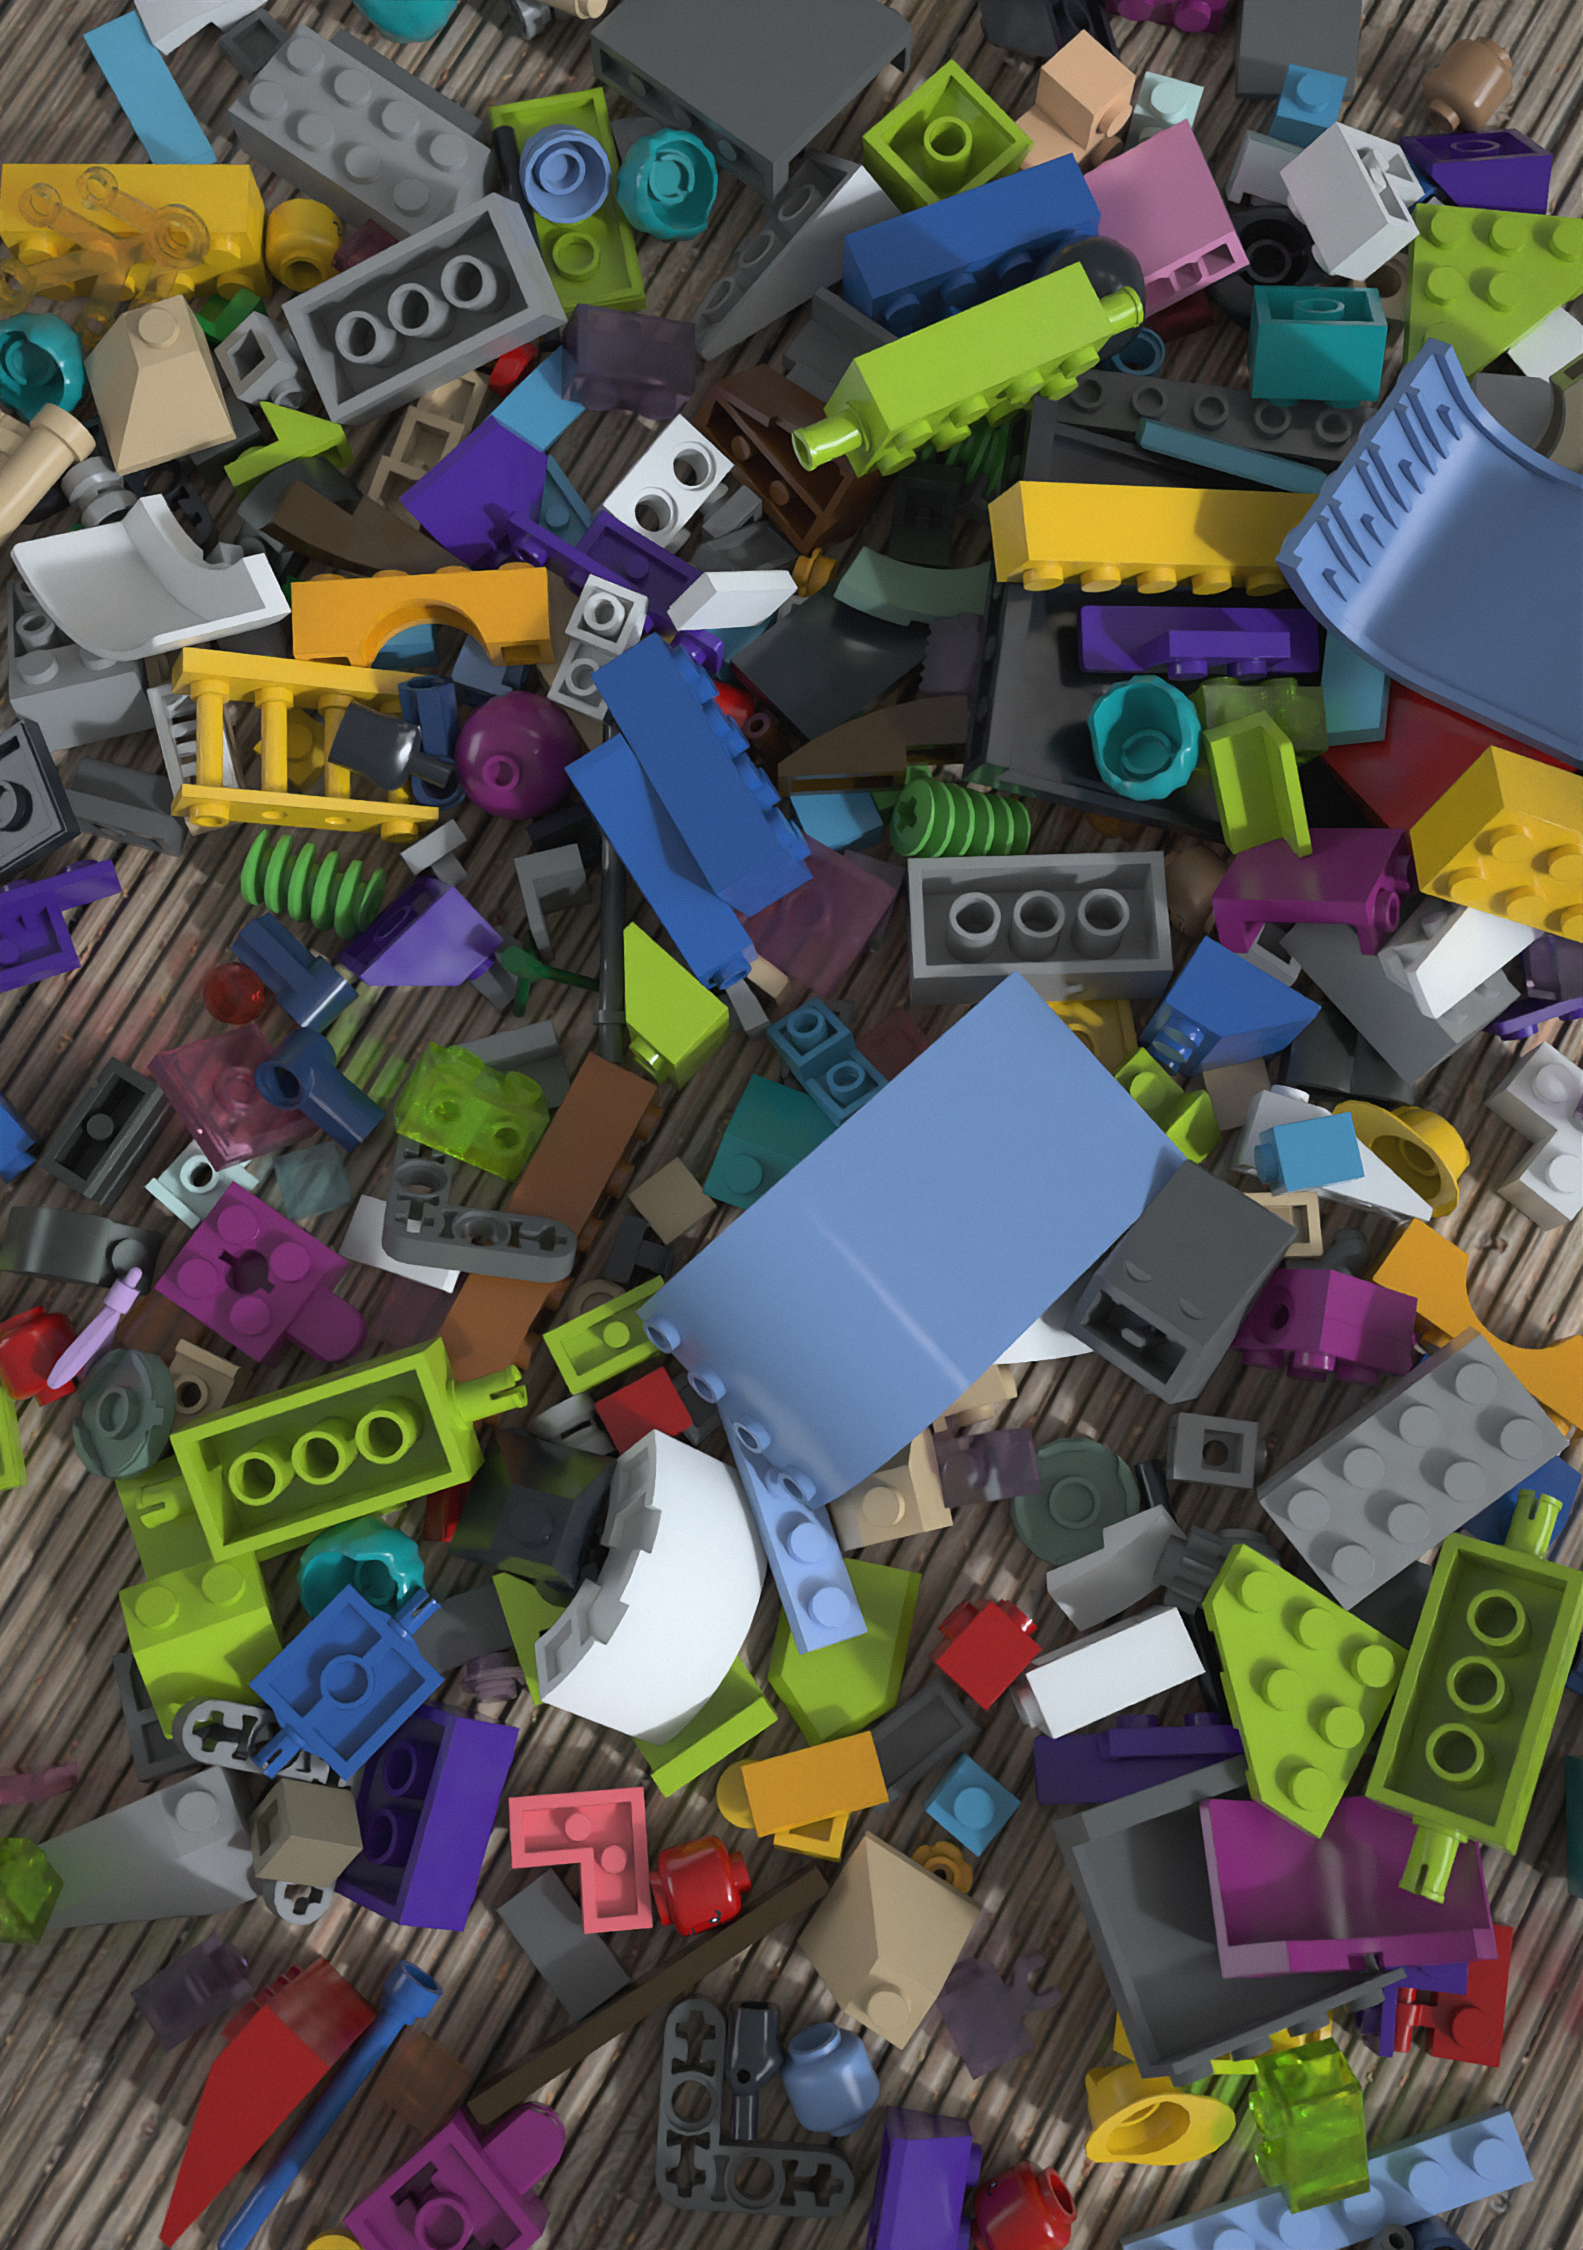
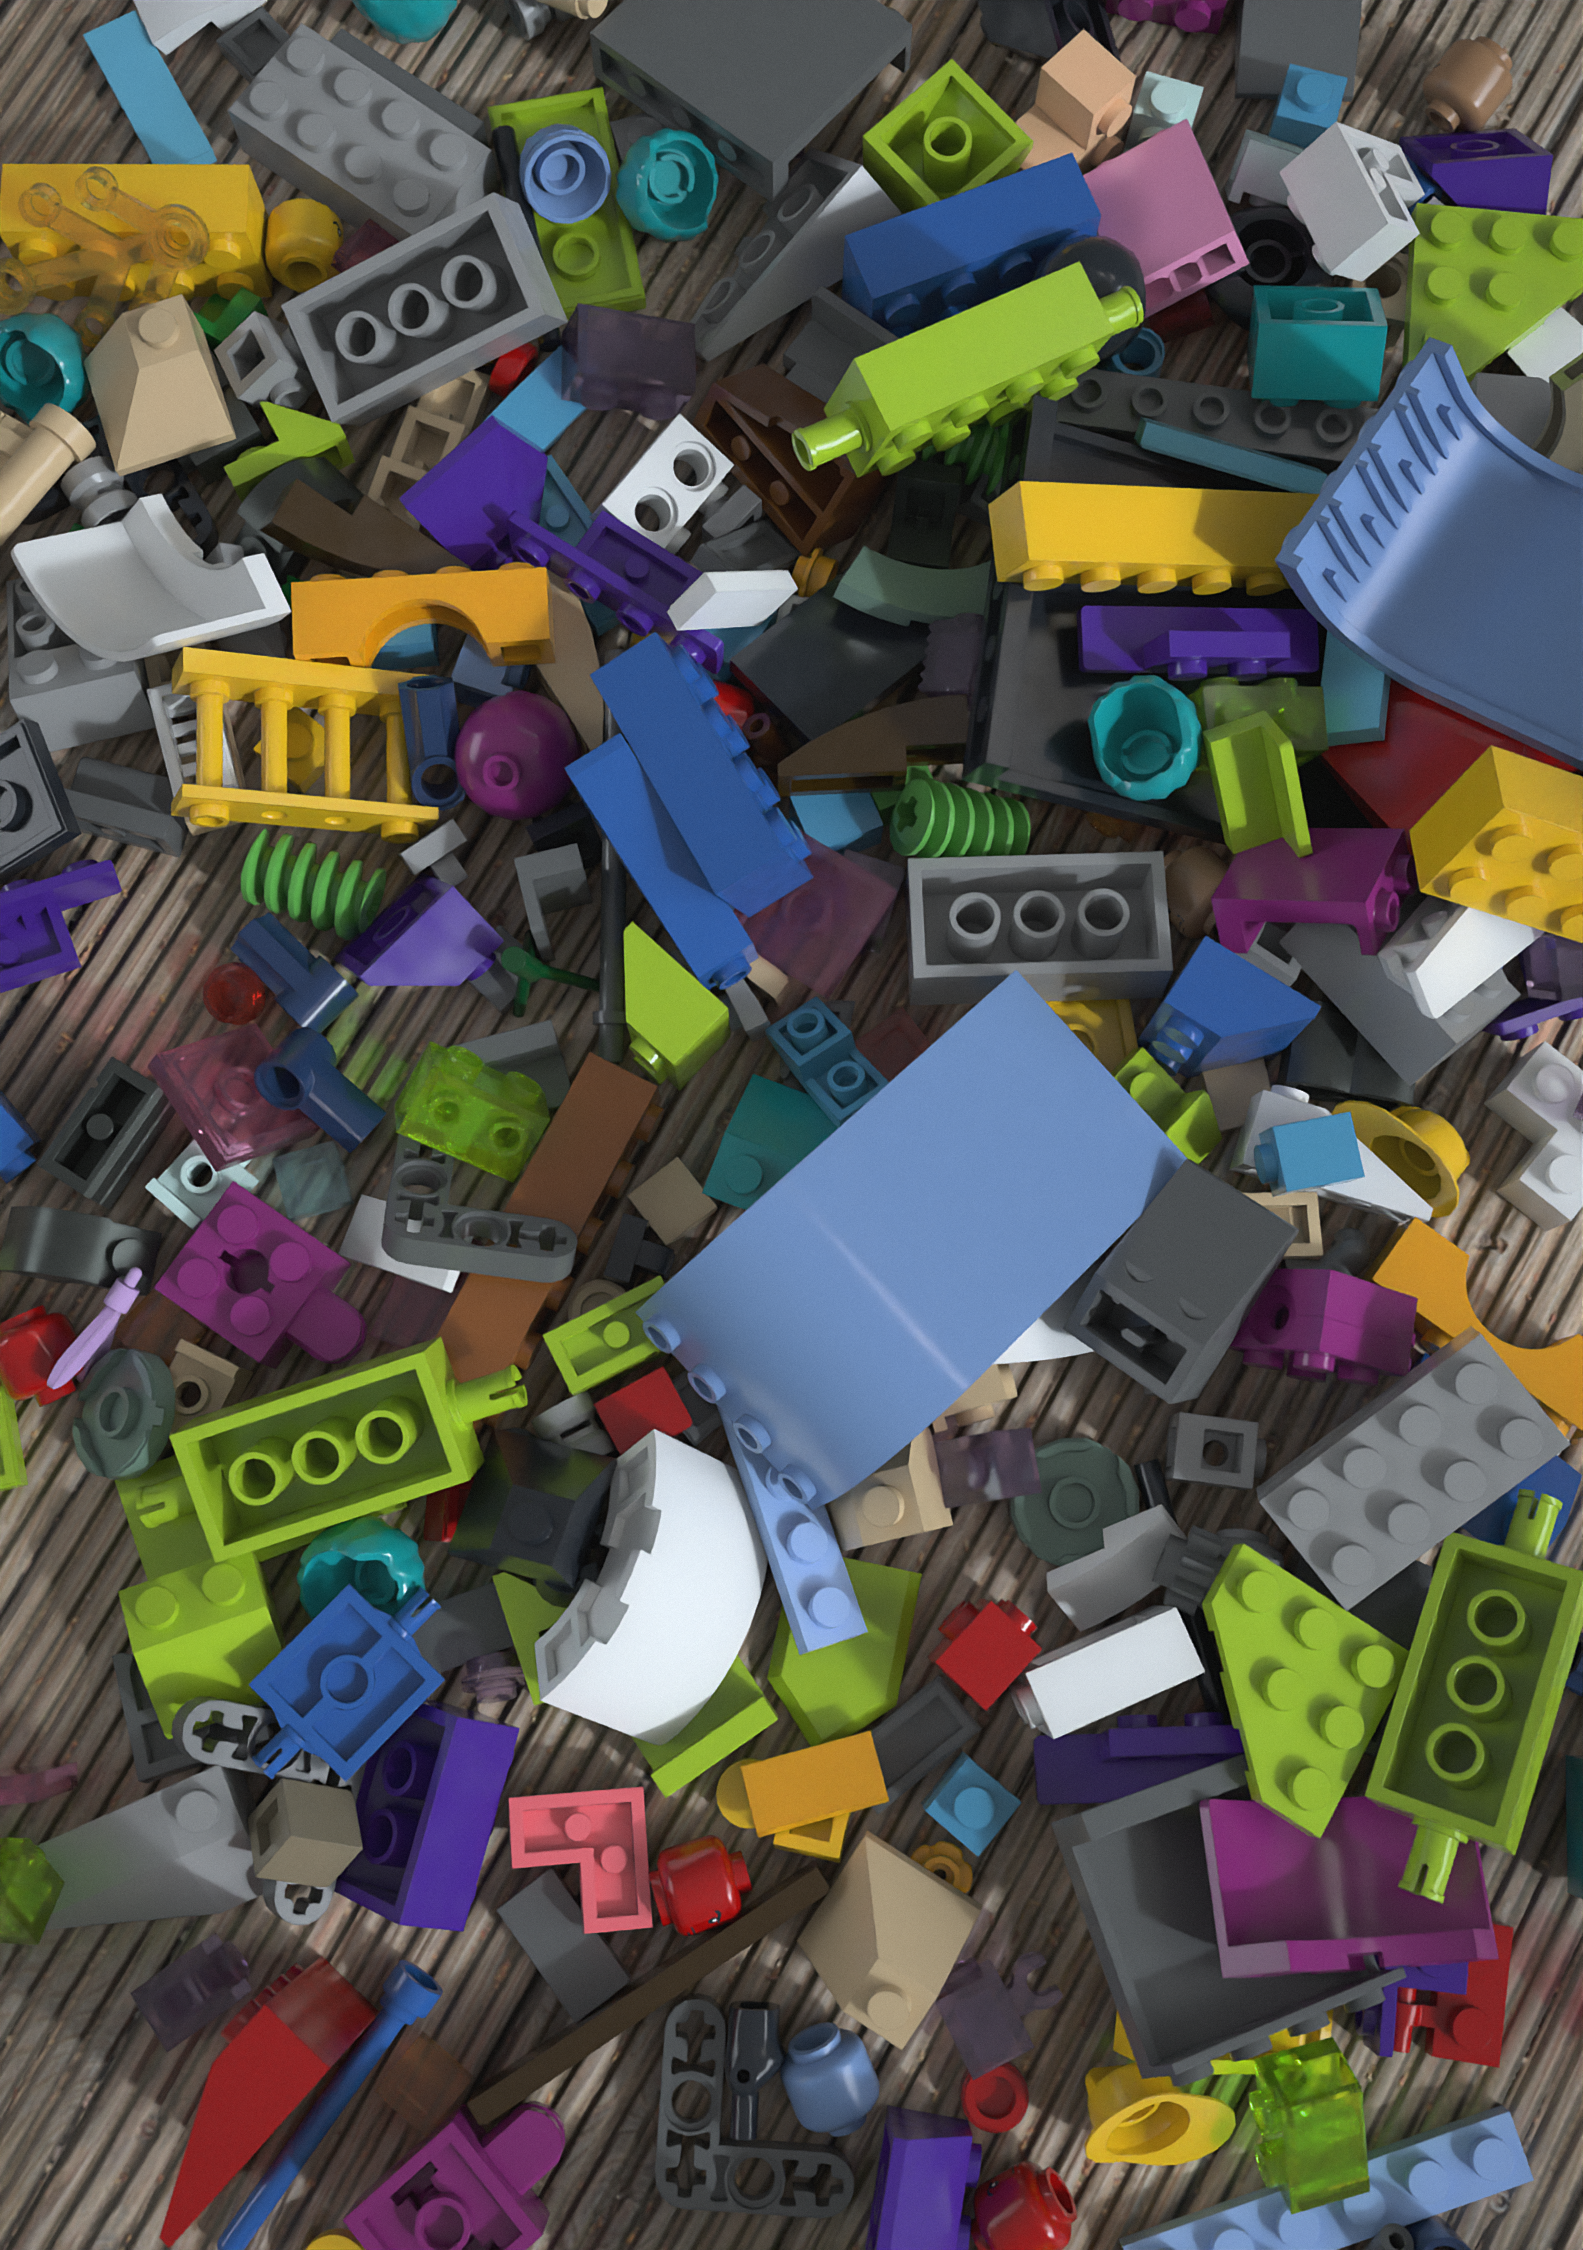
(384, 749): black piece -> none
(600, 629): white slope -> none
(995, 2099): none -> red tile

